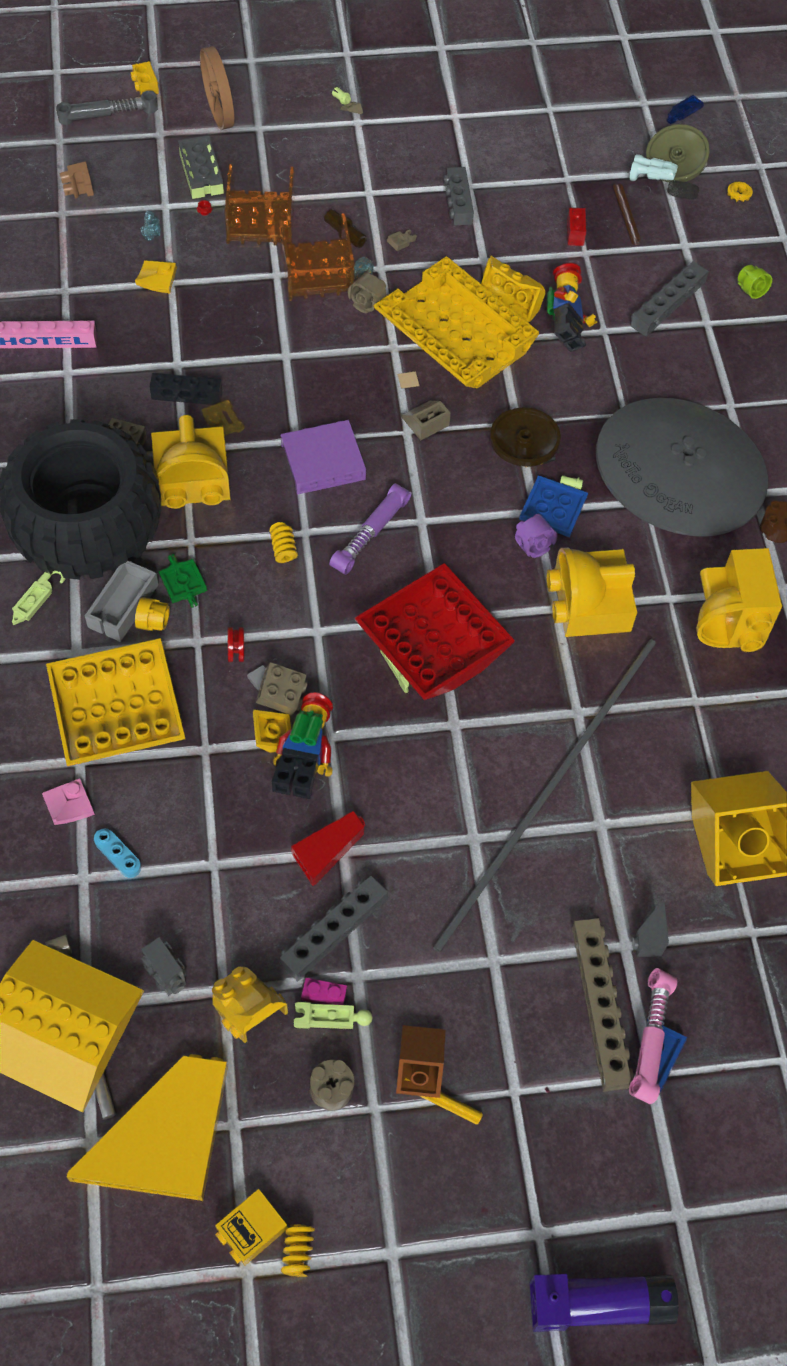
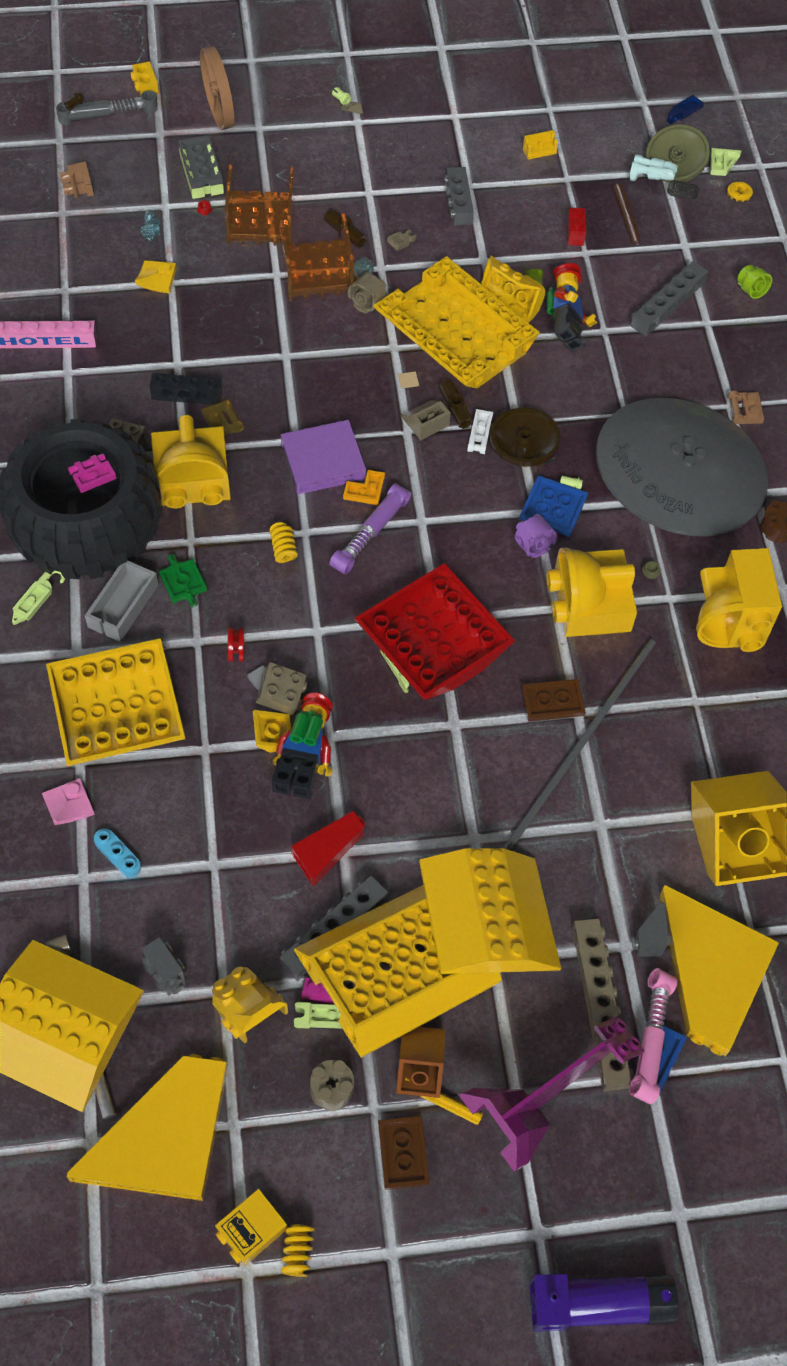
(76, 99): none -> dark brown pin
(94, 476): none -> dark pink plate
(151, 614): yellow piece -> none
(367, 492): none -> light orange plate
(392, 1000): none -> yellow slope
(403, 1153): none -> reddish brown plate
(456, 404): none -> dark brown piece
(480, 431): none -> white plate
(488, 912): none -> yellow slope
(519, 1113): none -> magenta piece
(535, 274): none -> clear neon green tile
(540, 144): none -> yellow hinge
(553, 700): none -> reddish brown plate
(651, 570): none -> olive plate
(715, 969): none -> yellow slope
(722, 160): none -> yellowish green wing
(751, 407): none -> medium nougat plate

